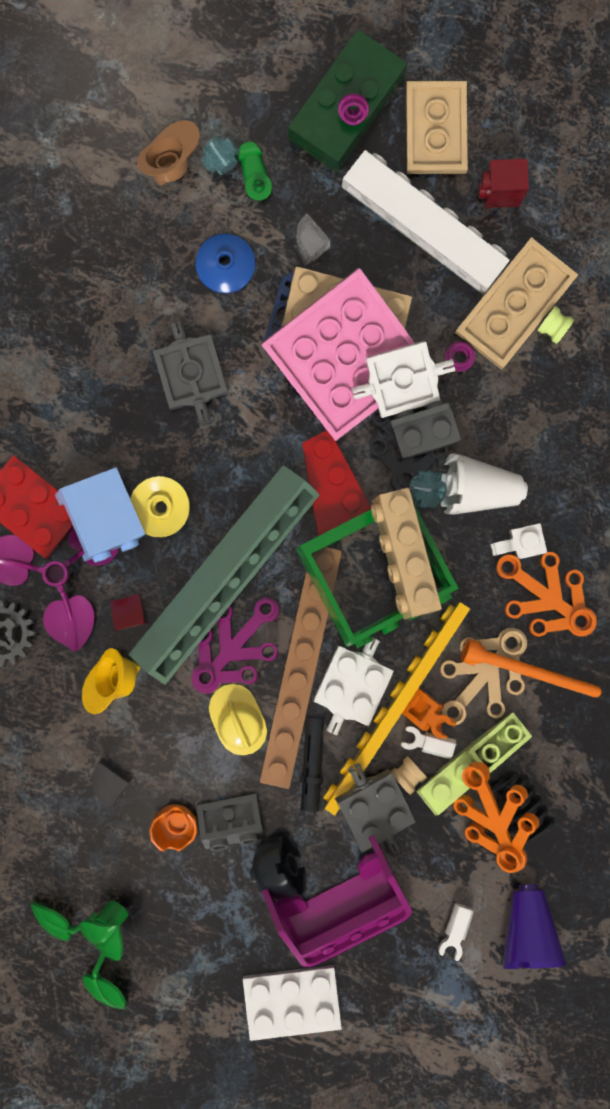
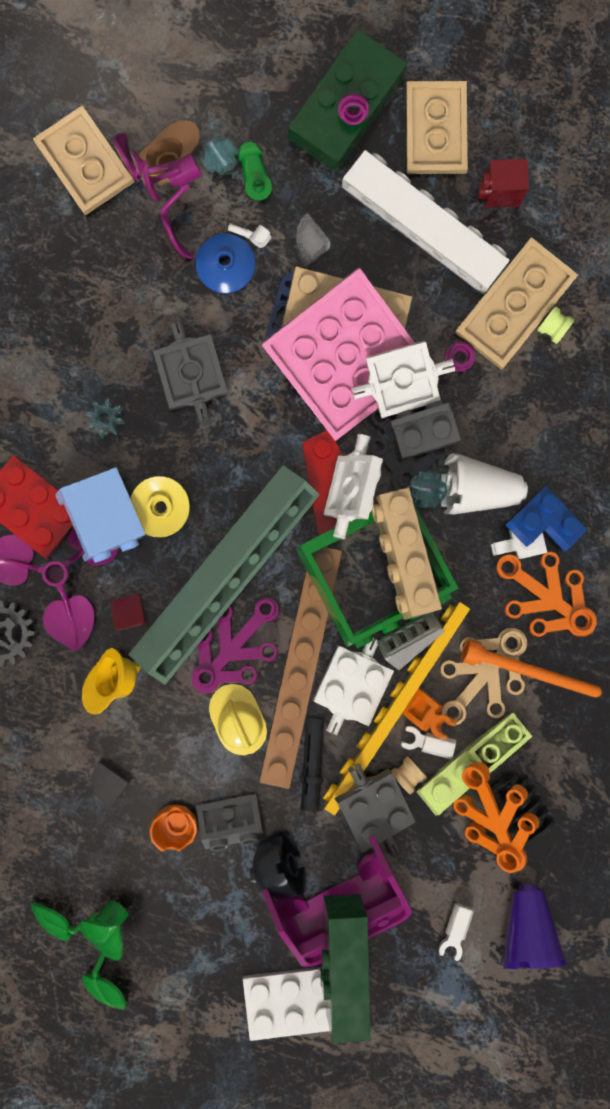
(83, 160): none -> tan plate
(96, 418): none -> clear light blue gear
(178, 172): none -> magenta plant
(259, 237): none -> white hand
(346, 968): none -> dark green brick
(353, 486): none -> white plate
(402, 645): none -> light grey slope
(546, 514): none -> blue plate

